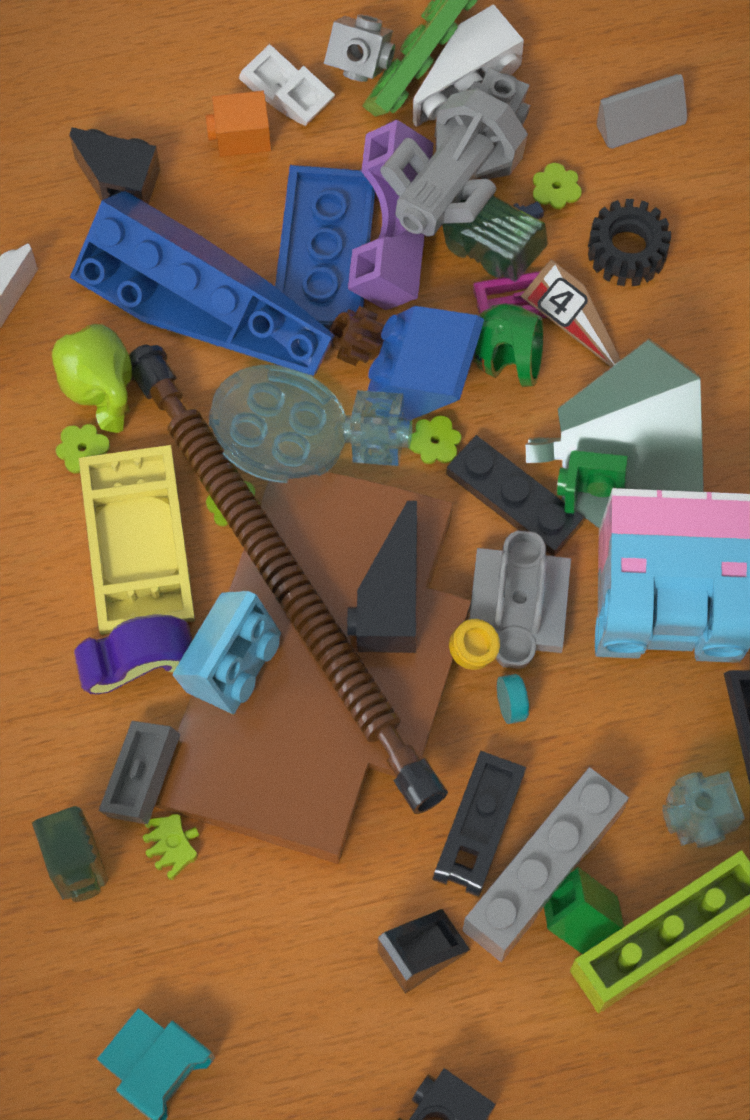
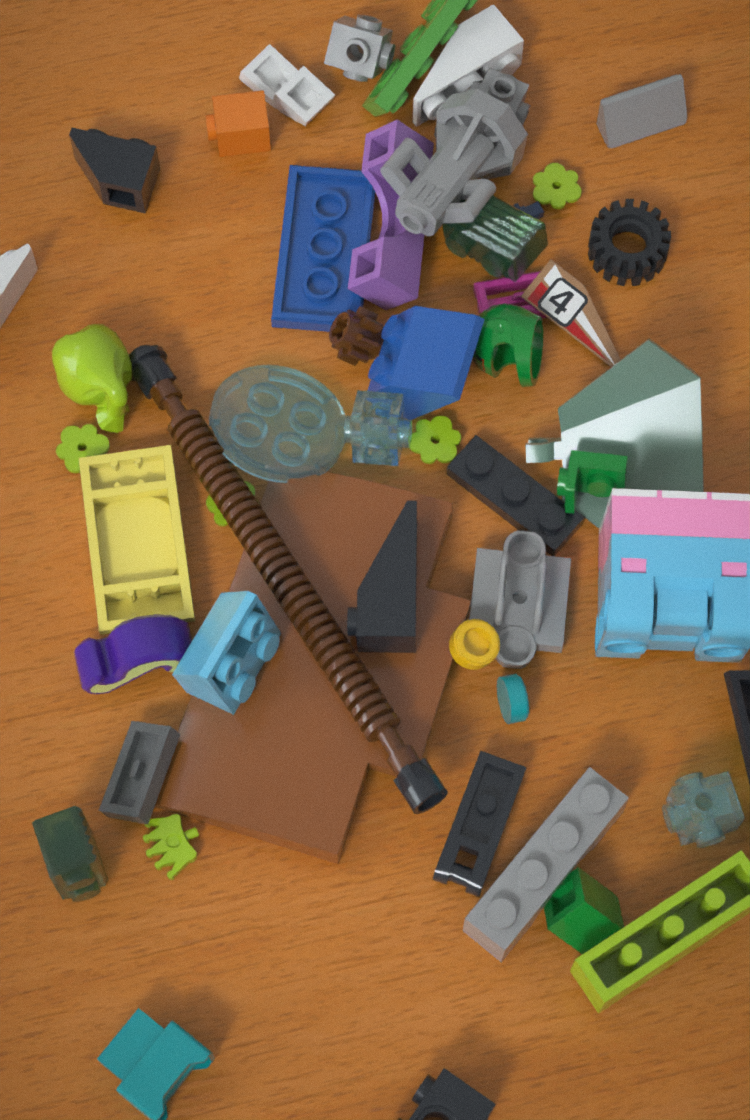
(193, 287): blue wedge -> none
(421, 948): black slope -> none

